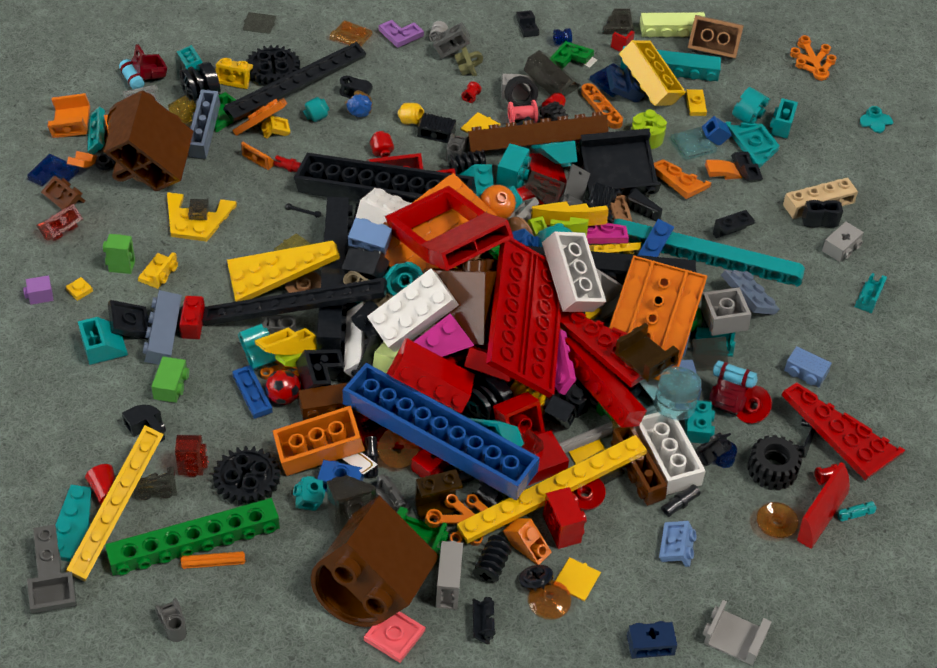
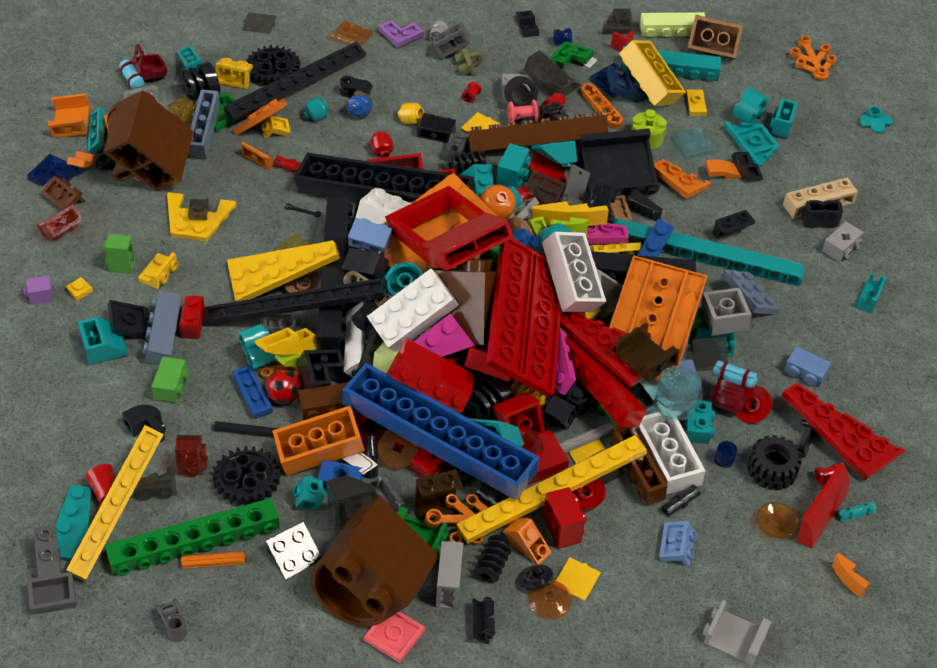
(244, 429): none -> black piece
(293, 550): none -> hinge
(651, 640): dark blue brick -> none
(716, 131): blue brick -> none
(718, 444): black hinge -> none
(845, 570): none -> orange slope

